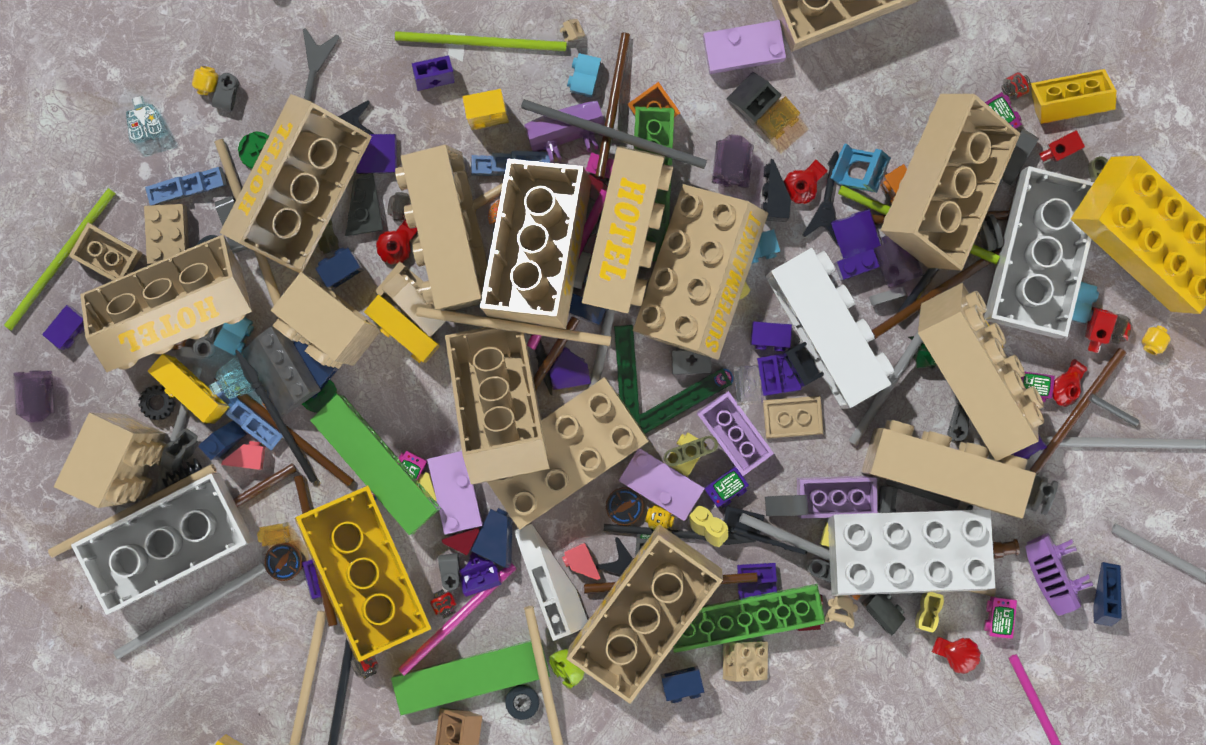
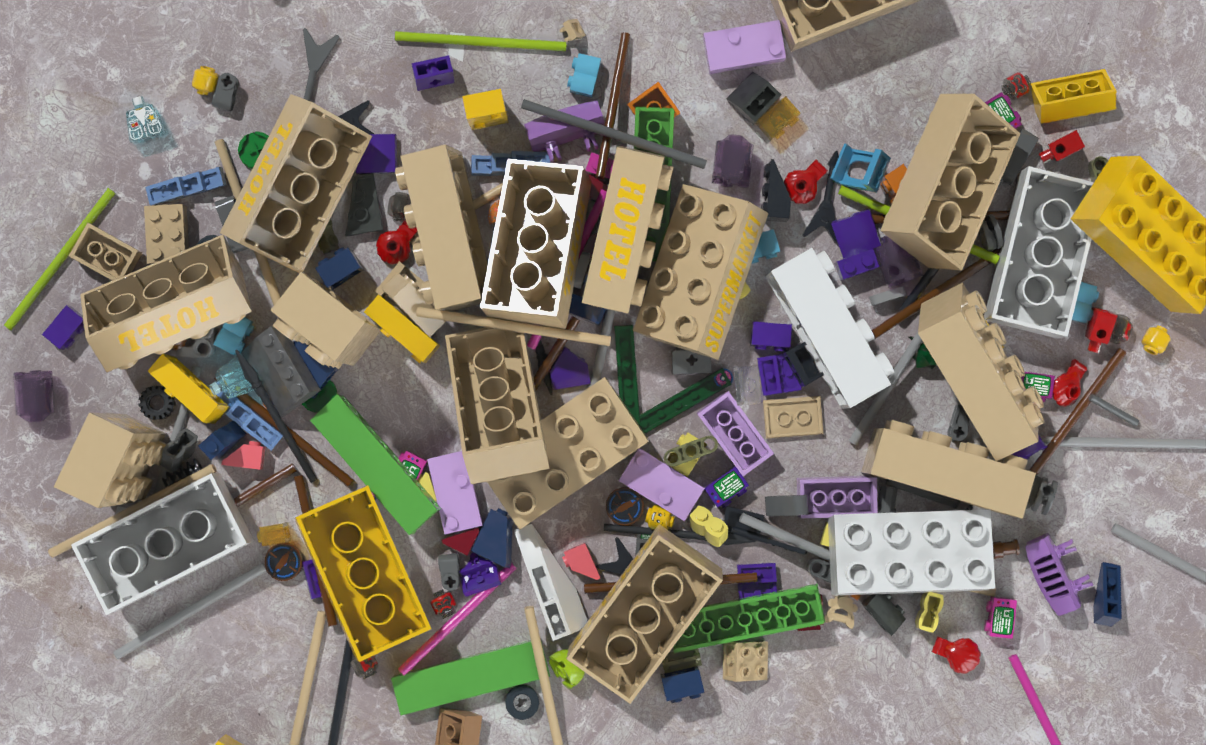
(681, 660): none -> olive hinge

